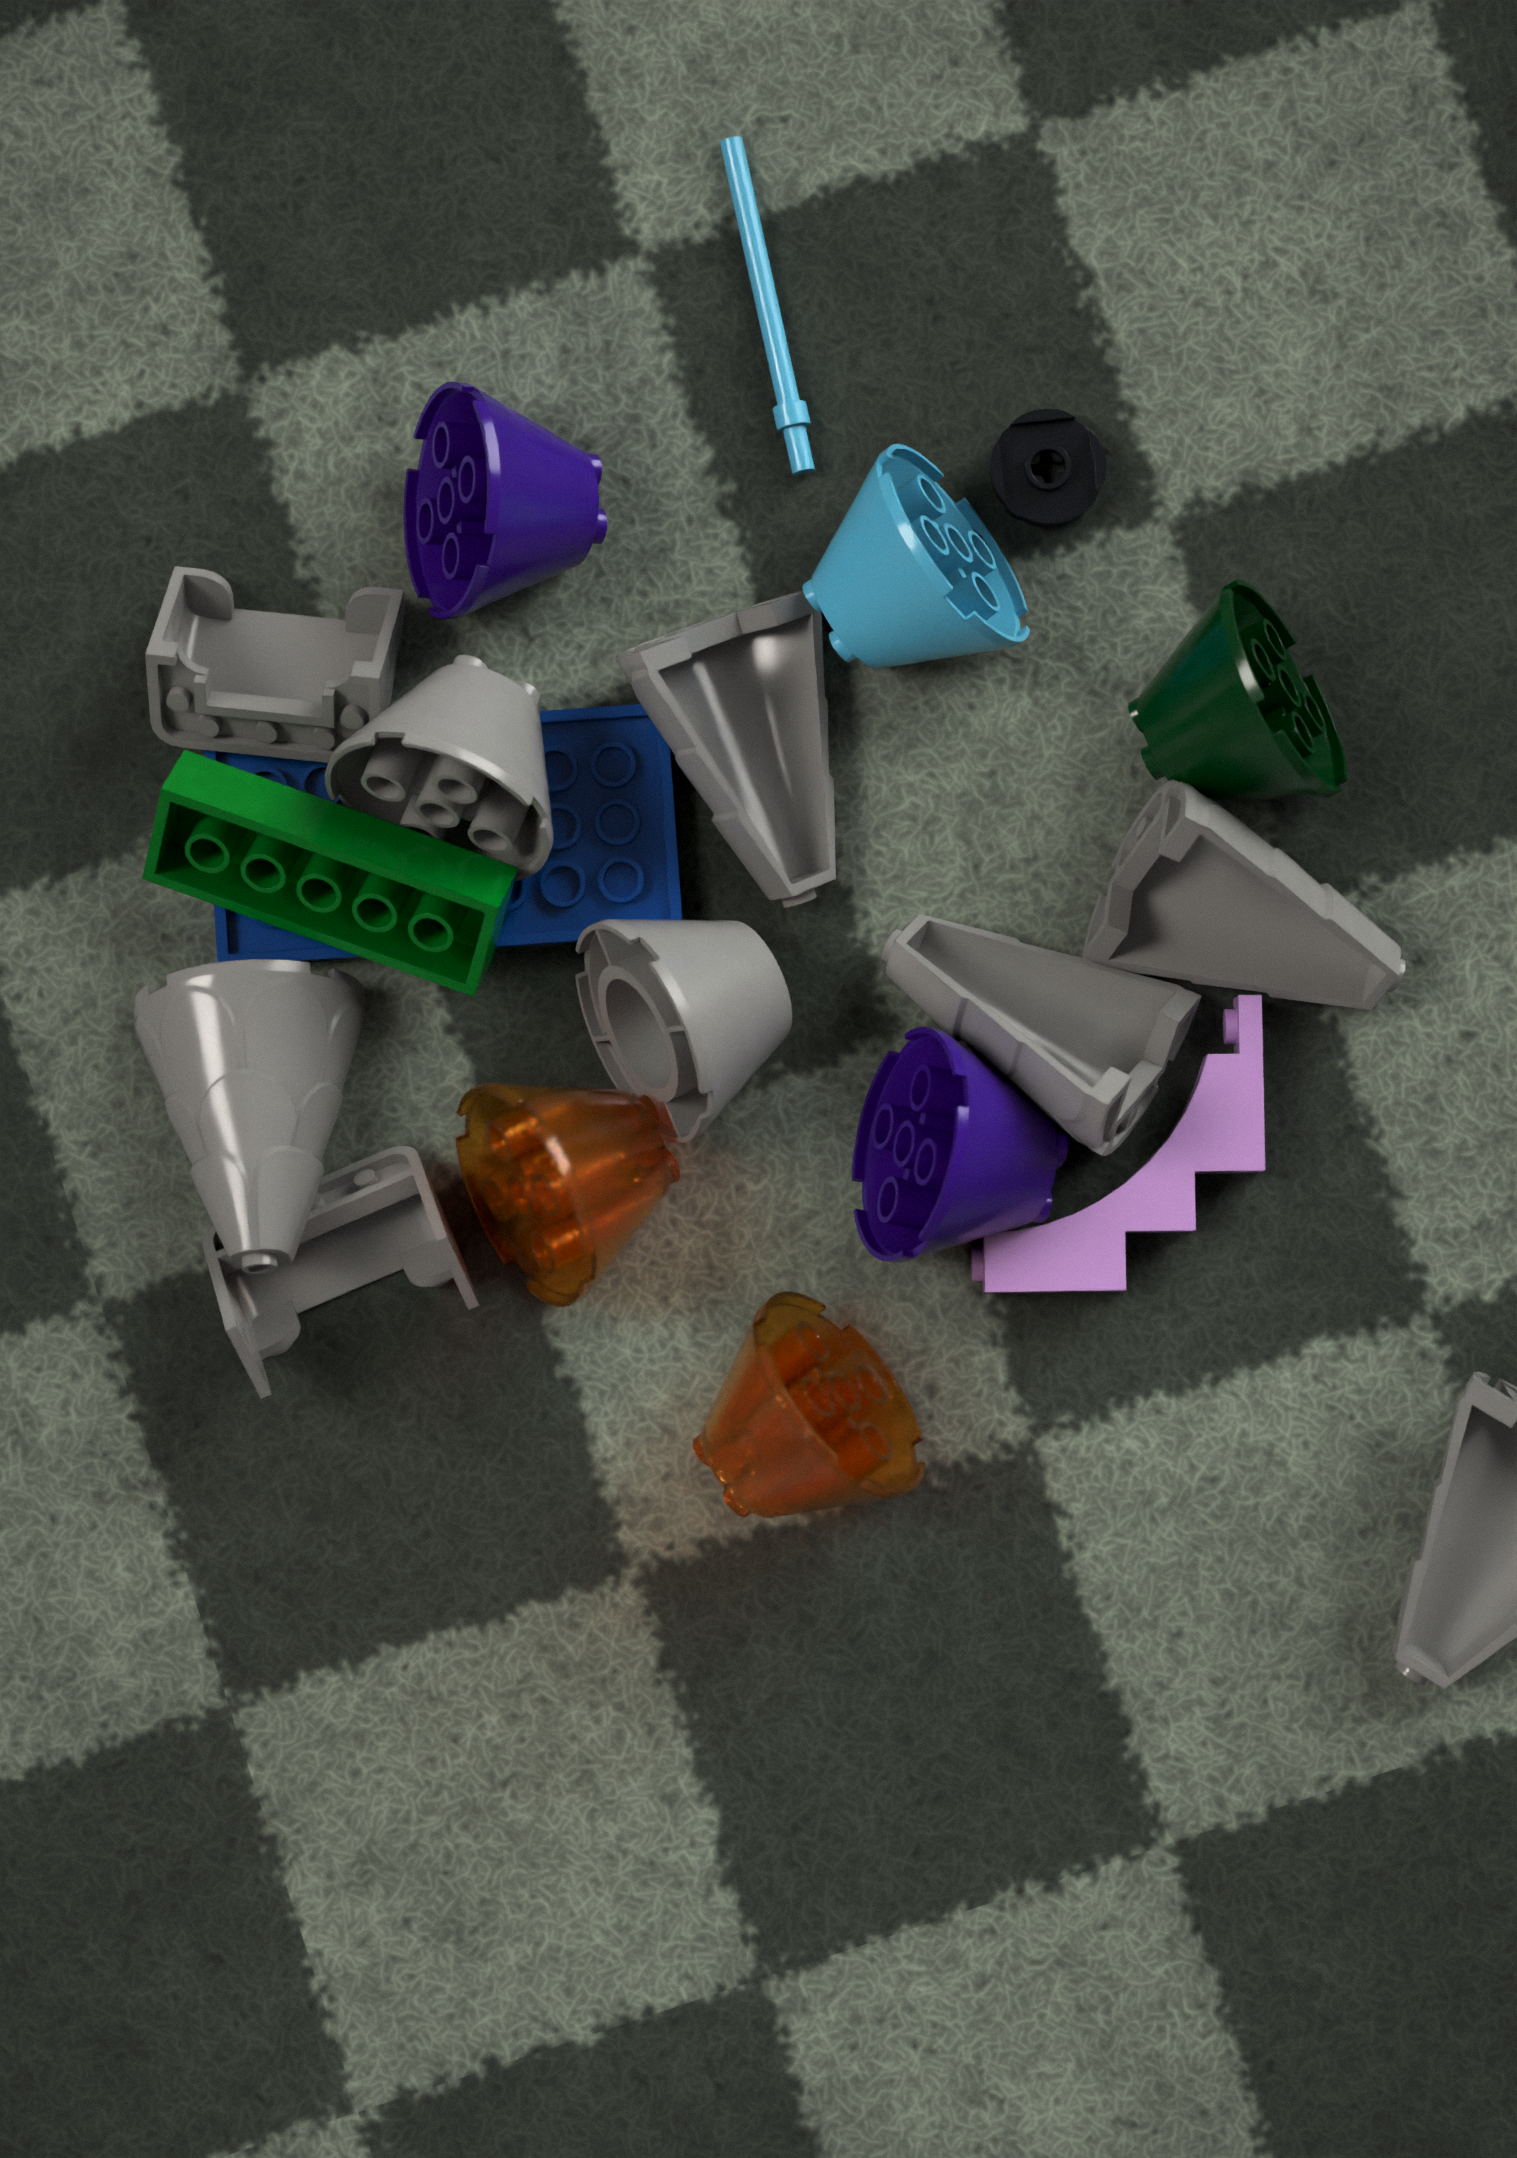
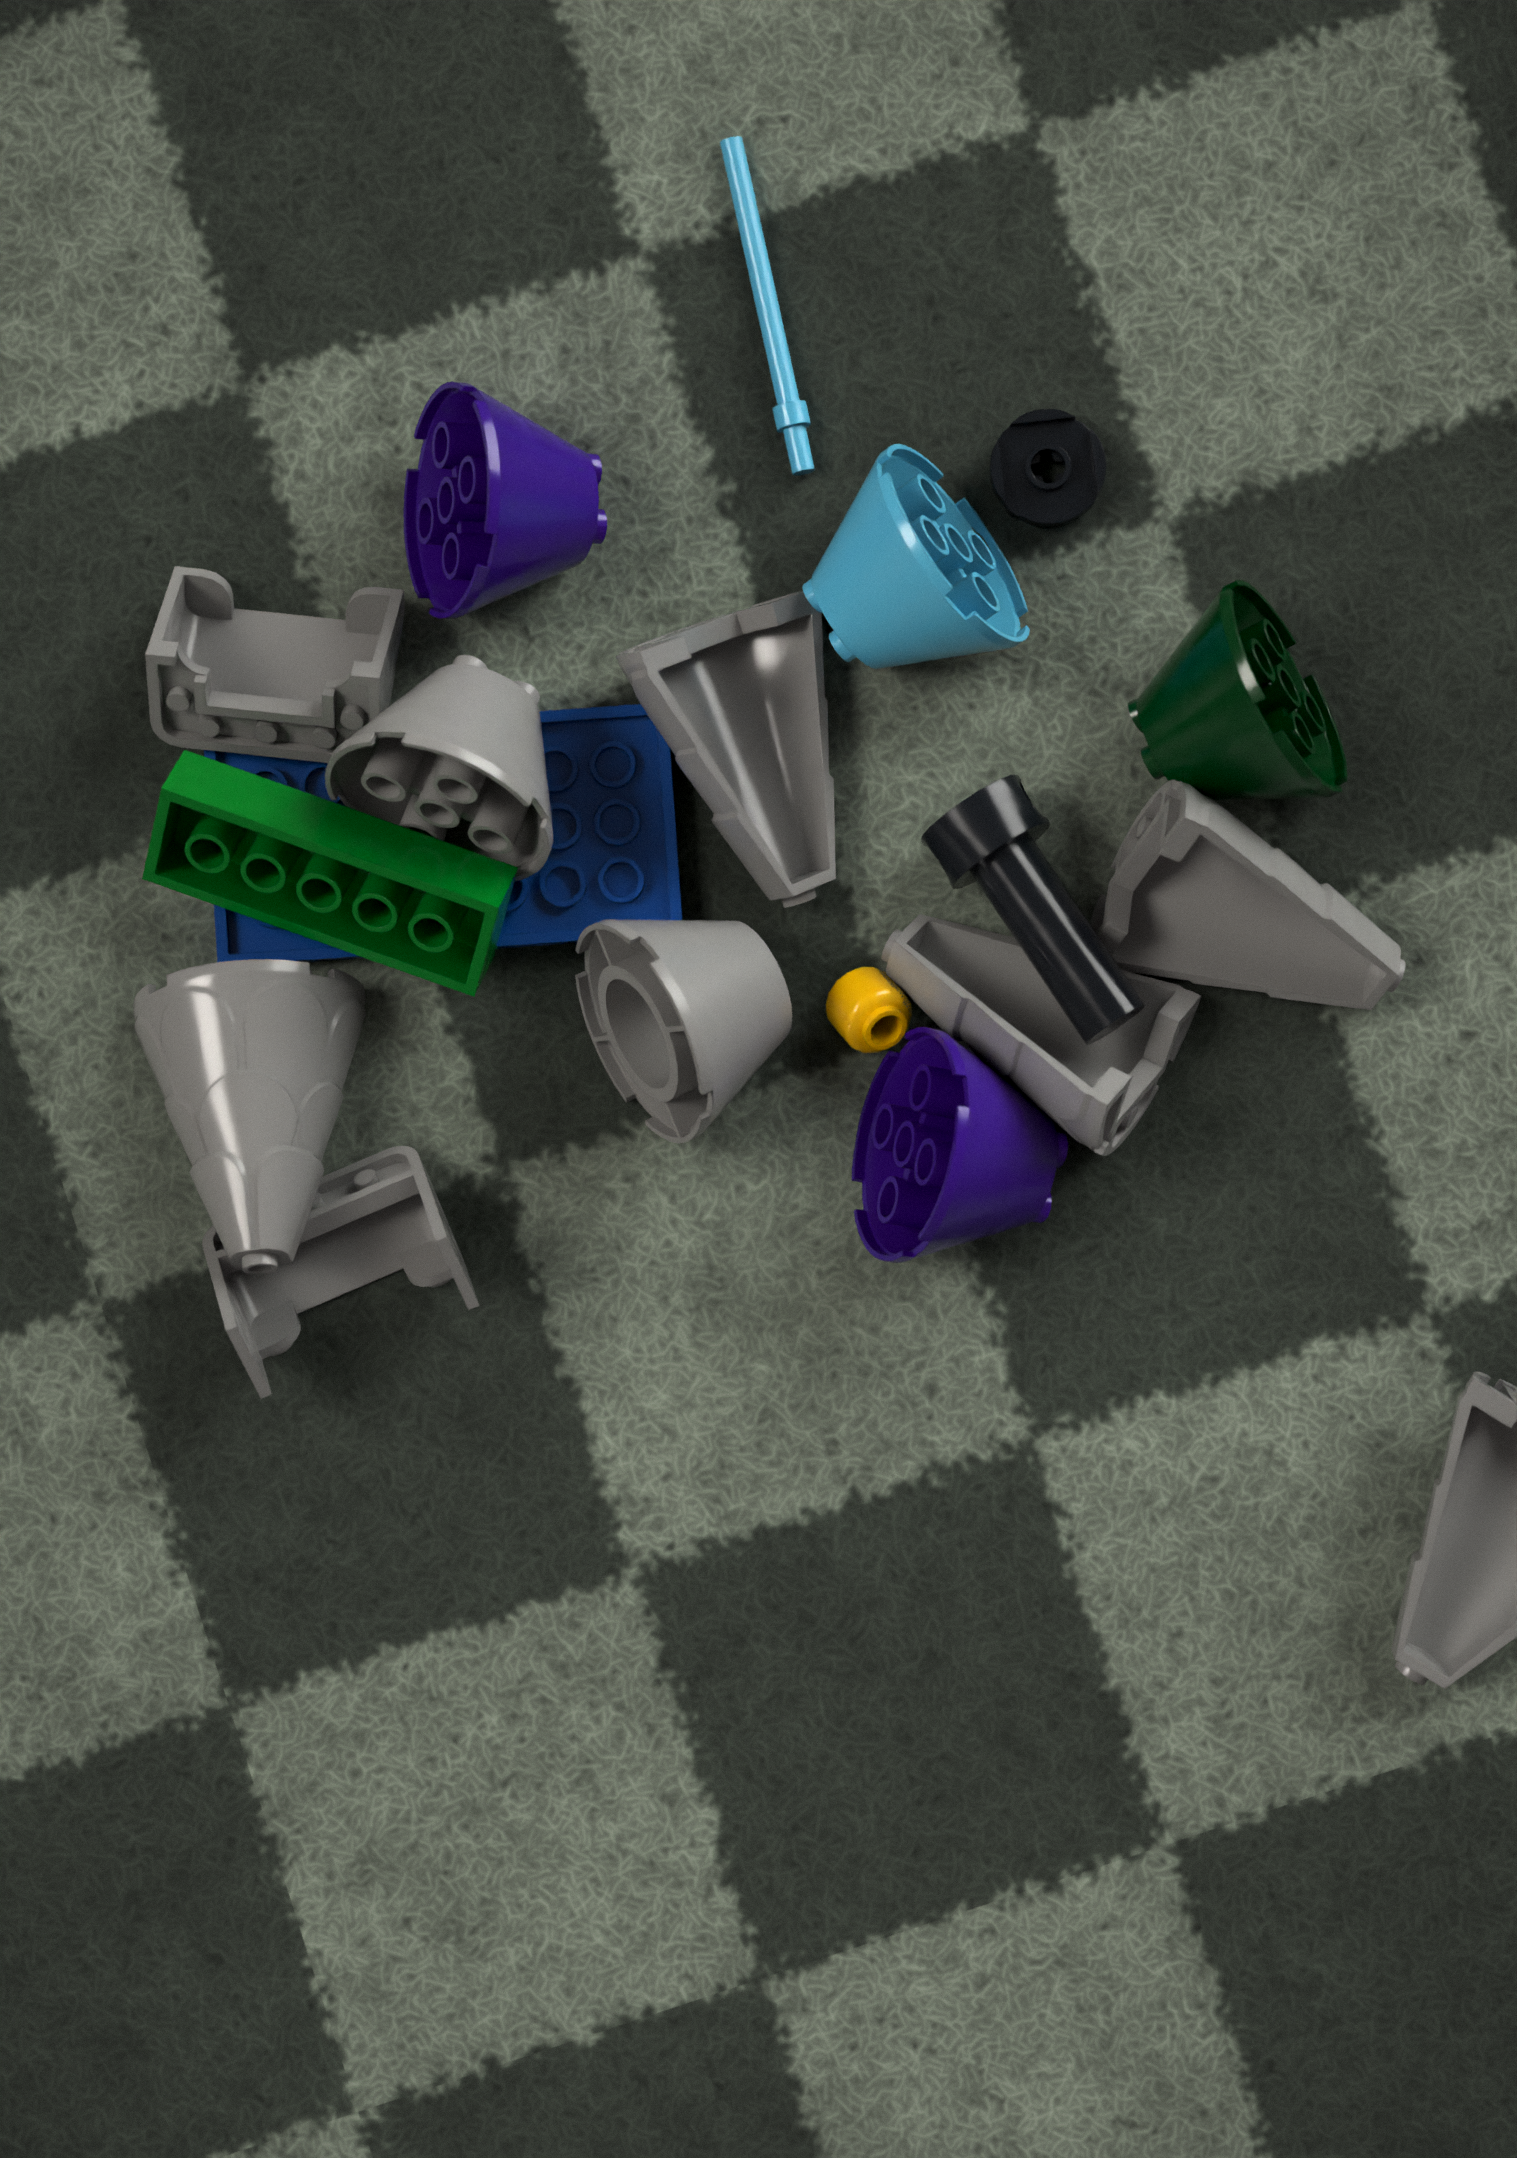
(562, 1178): clear orange cone -> none
(808, 1418): clear orange cone -> none
(868, 1010): none -> yellow head
(994, 844): none -> black piece
(1214, 1135): lavender arch -> none

